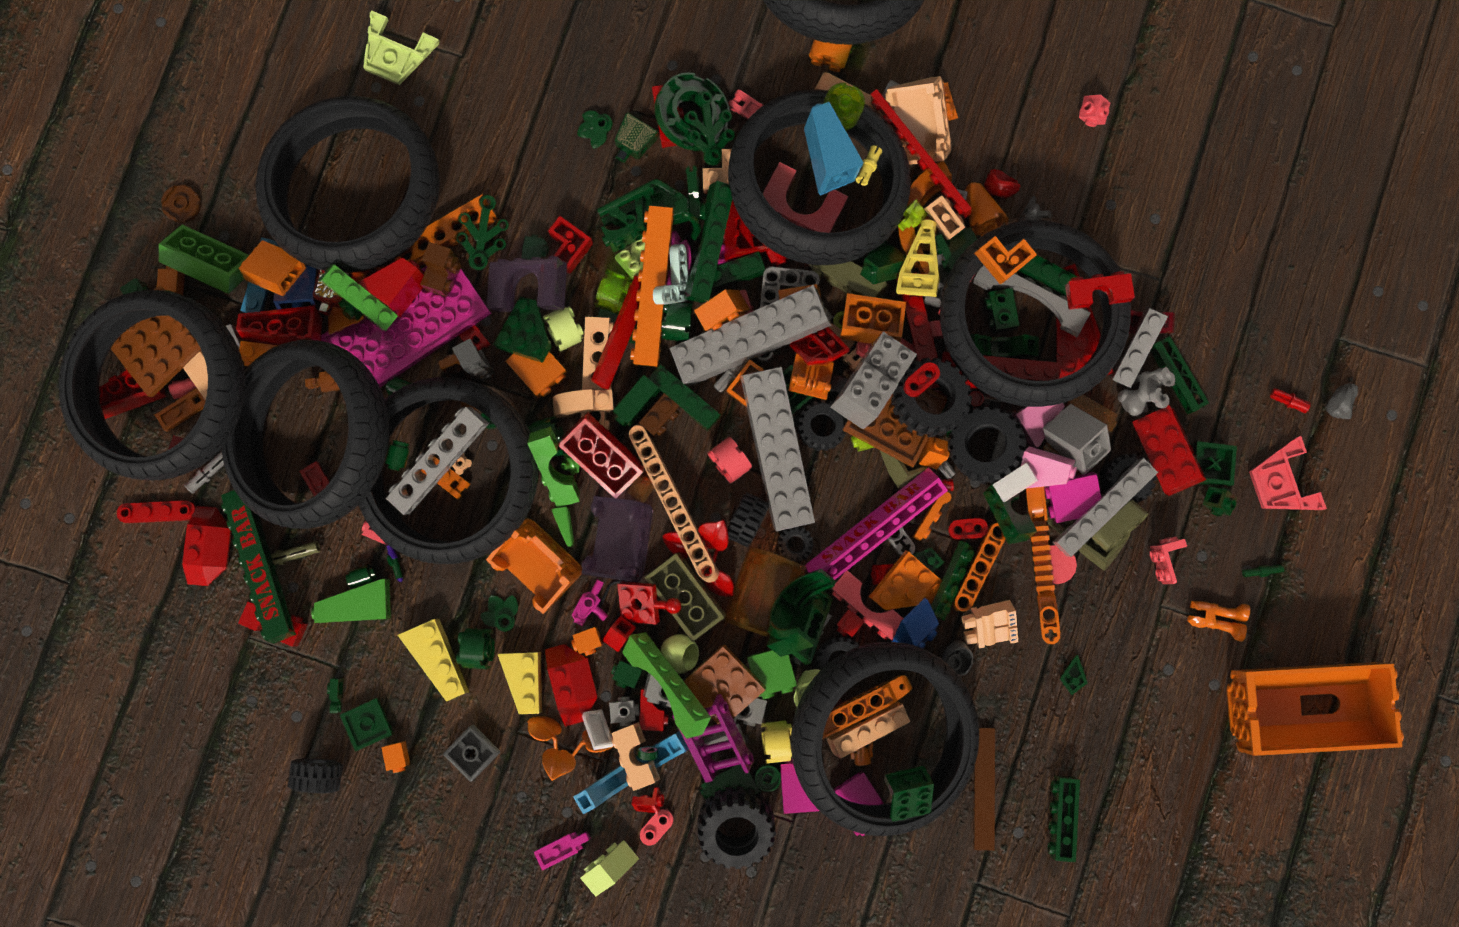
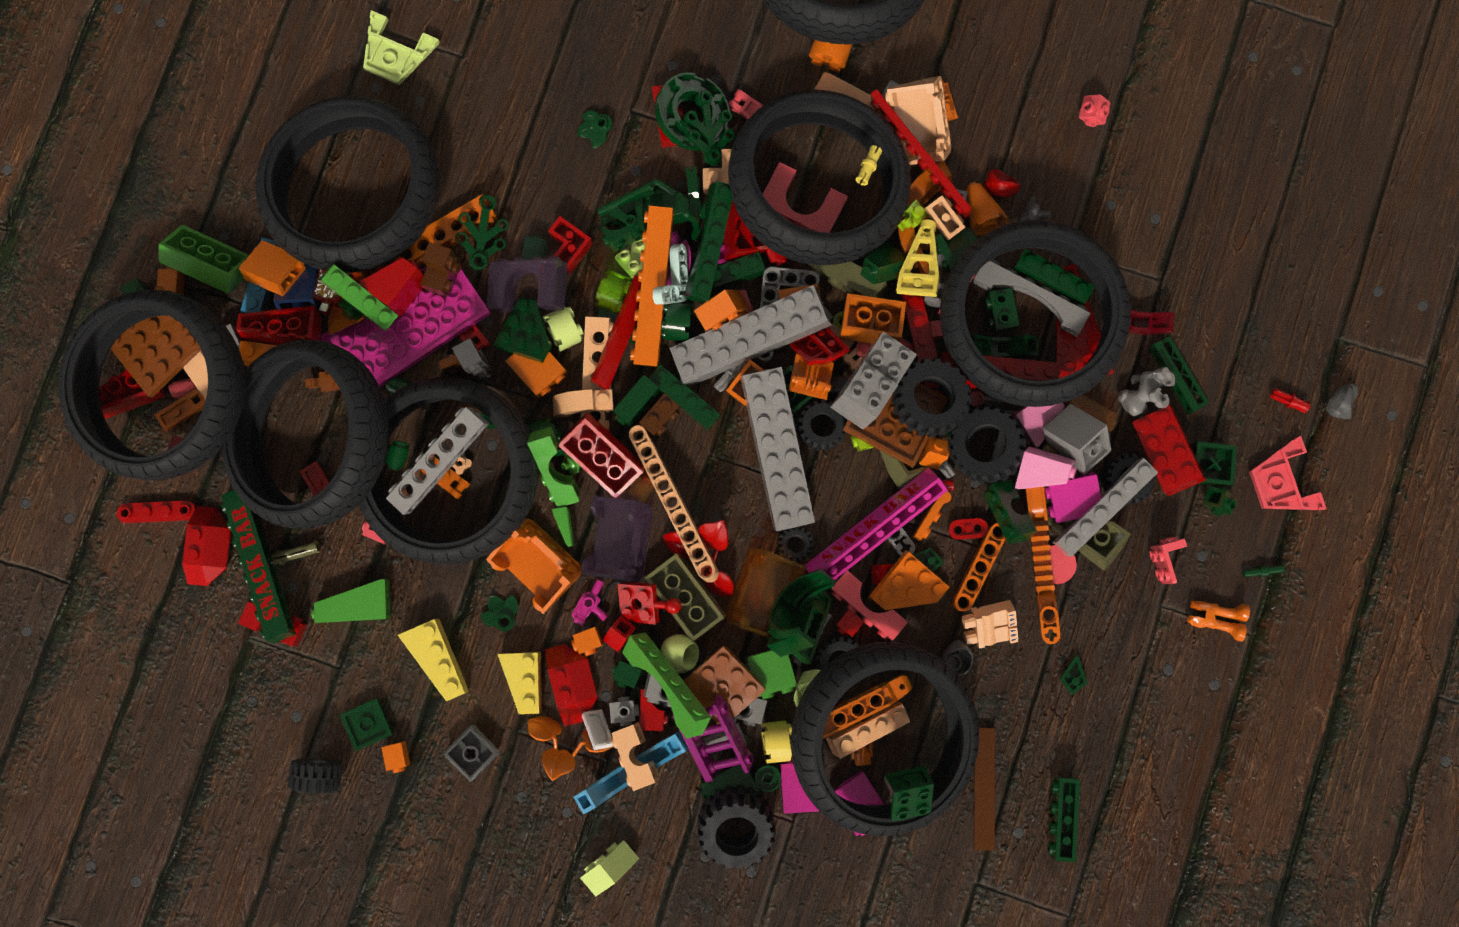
(181, 203): reddish brown tile -> none
(194, 484): light grey pin -> none
(335, 692): dark green plate -> none
(361, 576): dark green brick -> none
(393, 561): dark green piece -> none
(475, 648): dark green brick -> none
(560, 849): dark pink hinge -> none
(634, 138): dark green torso -> none
(647, 753): dark green tile -> none
(647, 804): red bracket -> none
(656, 827): coral plate -> none
(729, 460): coral brick -> none
(747, 519): black tyre -> none
(830, 149): dark azure slope -> none
(847, 103): clear neon green brick -> none
(918, 626): blue slope -> none
(920, 380): red plate -> none
(952, 580): dark green plate -> none
(1004, 263): orange brick -> none
(1015, 482): white tile -> none
(1117, 287): red arch -> none
(1120, 525): olive beam -> none
(1139, 347): light grey arch -> none
(1269, 718): orange panel -> none

